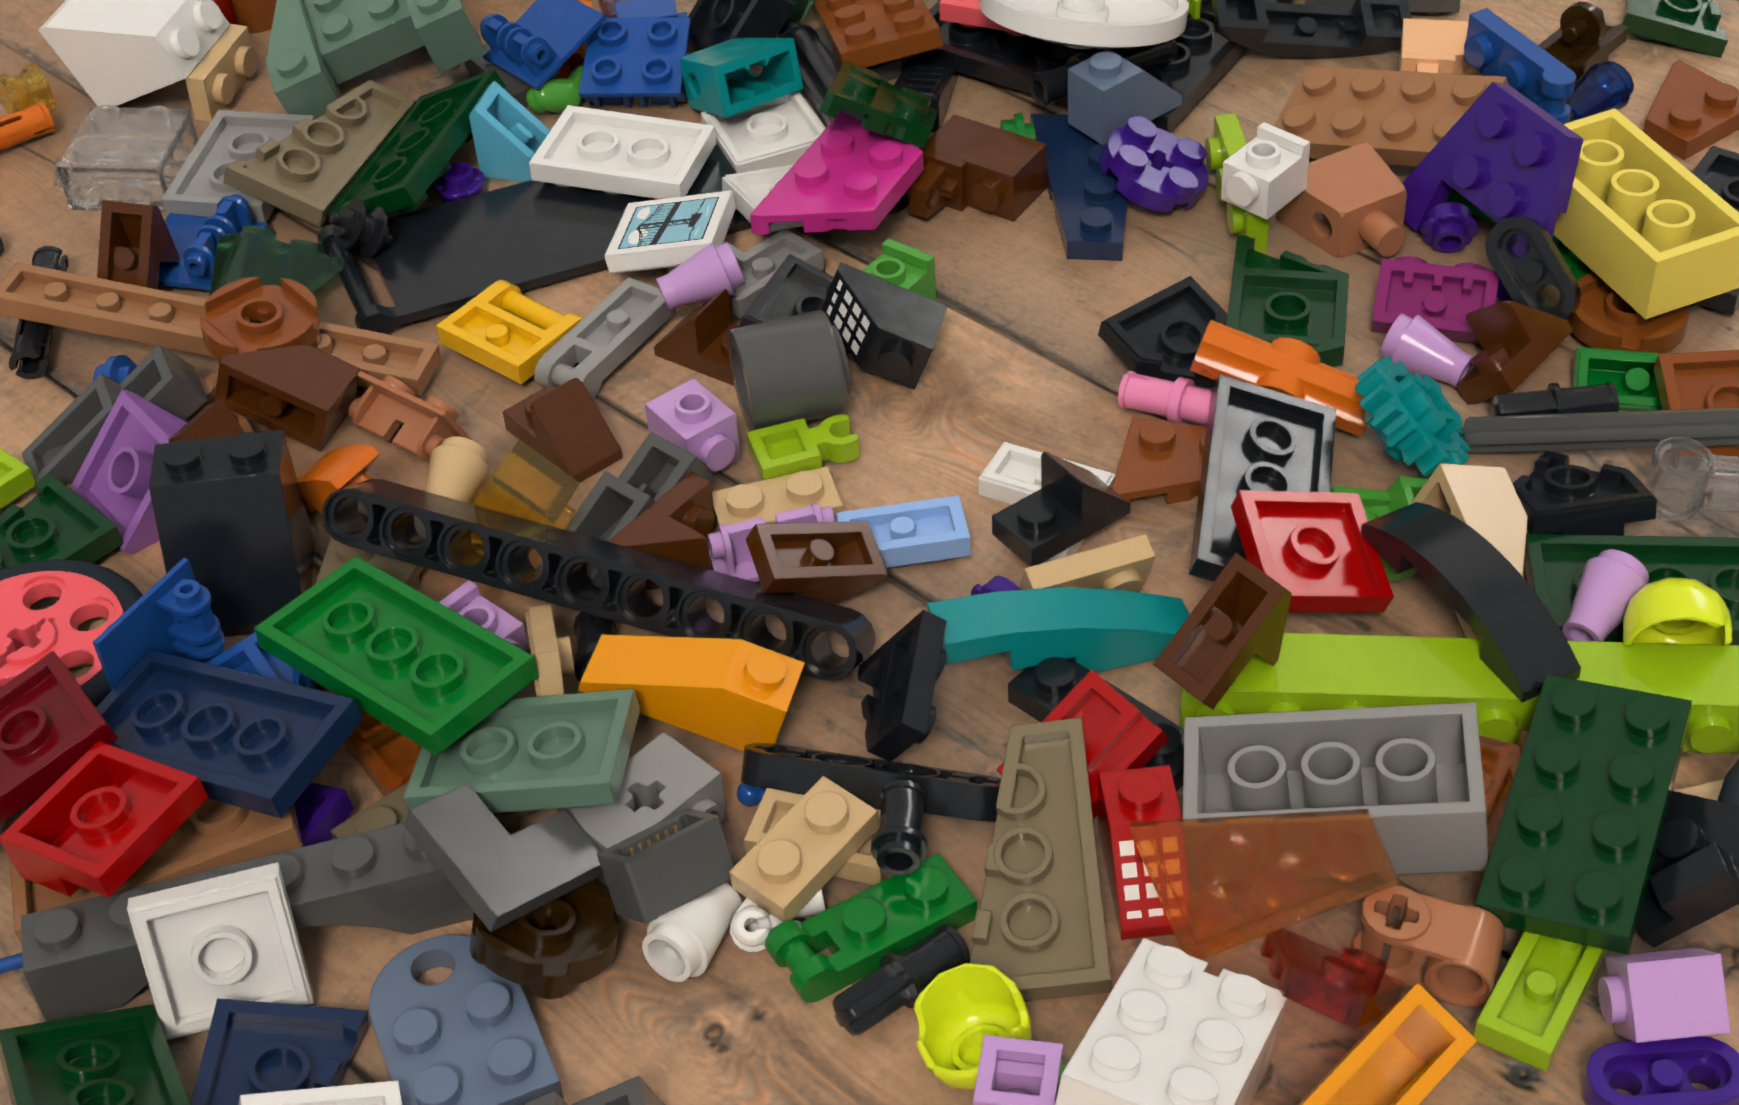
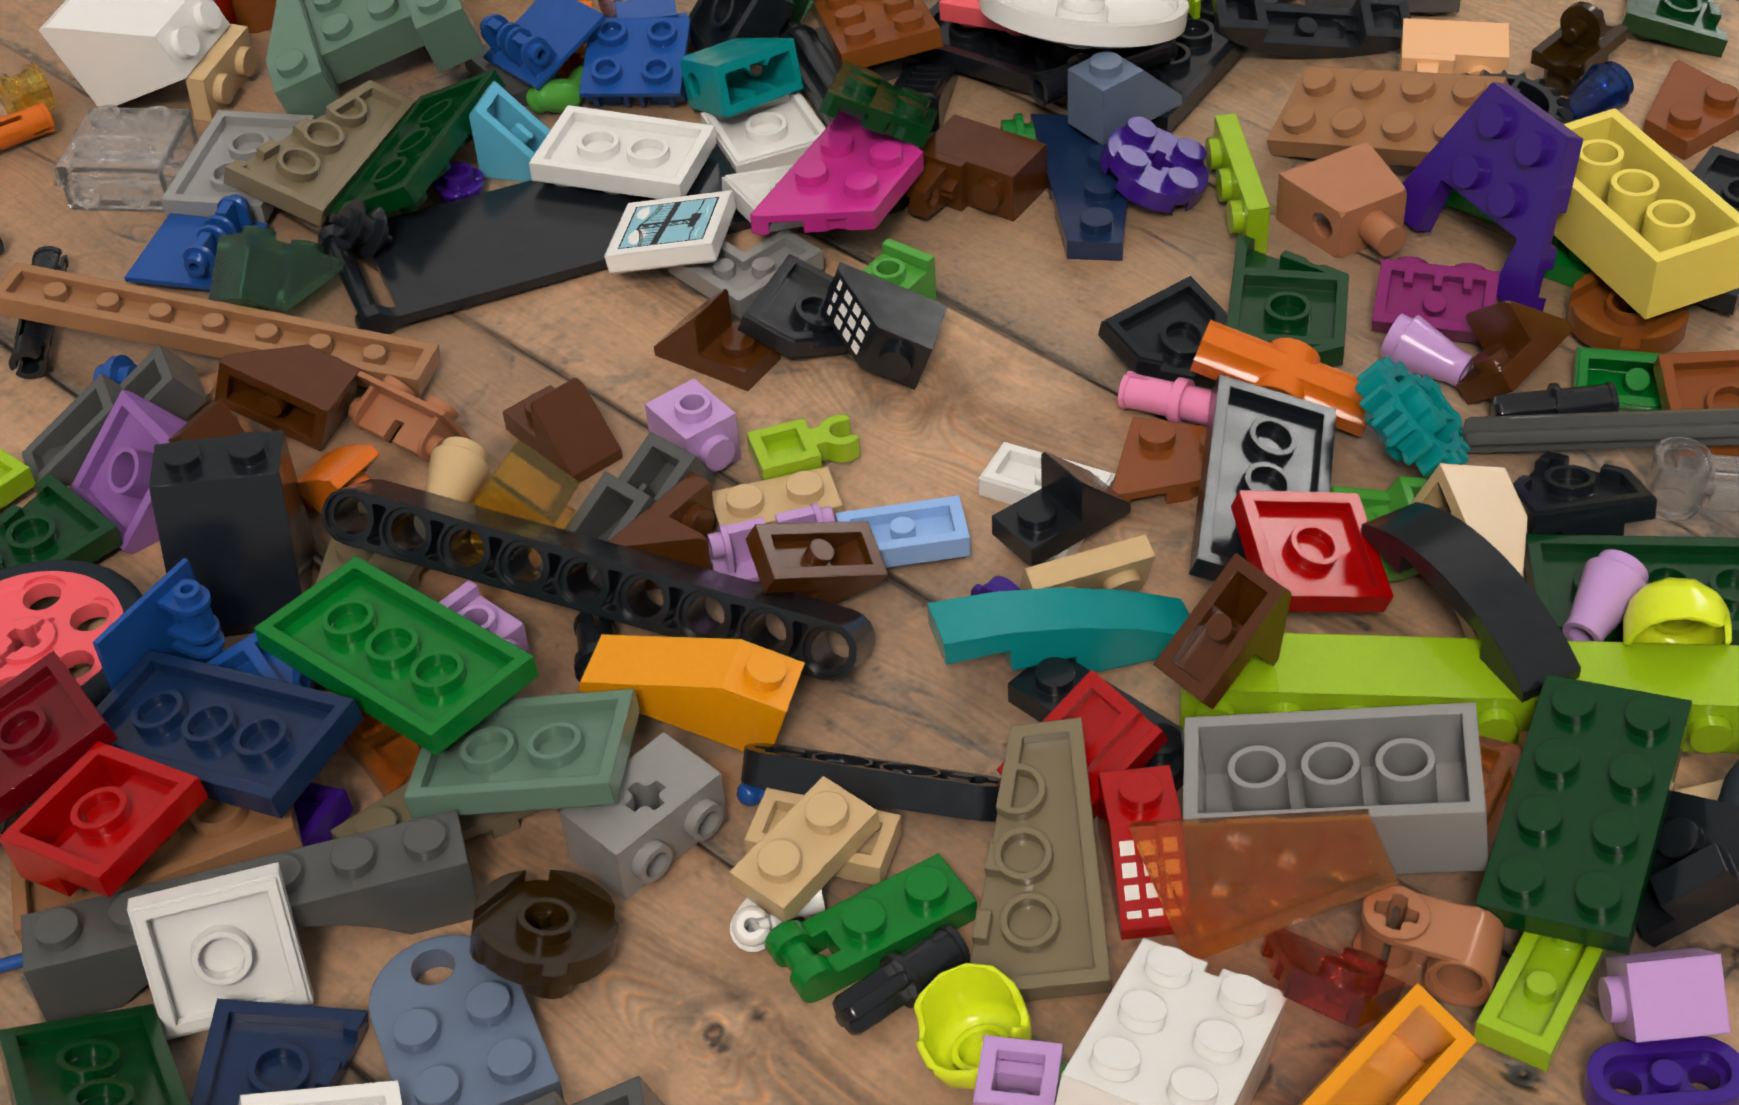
(133, 243): reddish brown slope -> none
(286, 316): dark orange plate -> none
(498, 871): dark grey tile -> none
(505, 330): yellow plate -> none
(550, 653): tan plate -> none
(604, 337): light grey plate -> none
(666, 865): dark grey piece -> none
(687, 937): white cone -> none
(701, 277): lavender cone -> none
(789, 369): dark grey piece -> none
(900, 841): black pin -> none
(903, 686): black wing -> none
(1266, 171): white brick -> none
(1449, 227): dark purple plate -> none
(1503, 51): blue plate -> none
(1530, 274): black plate -> none

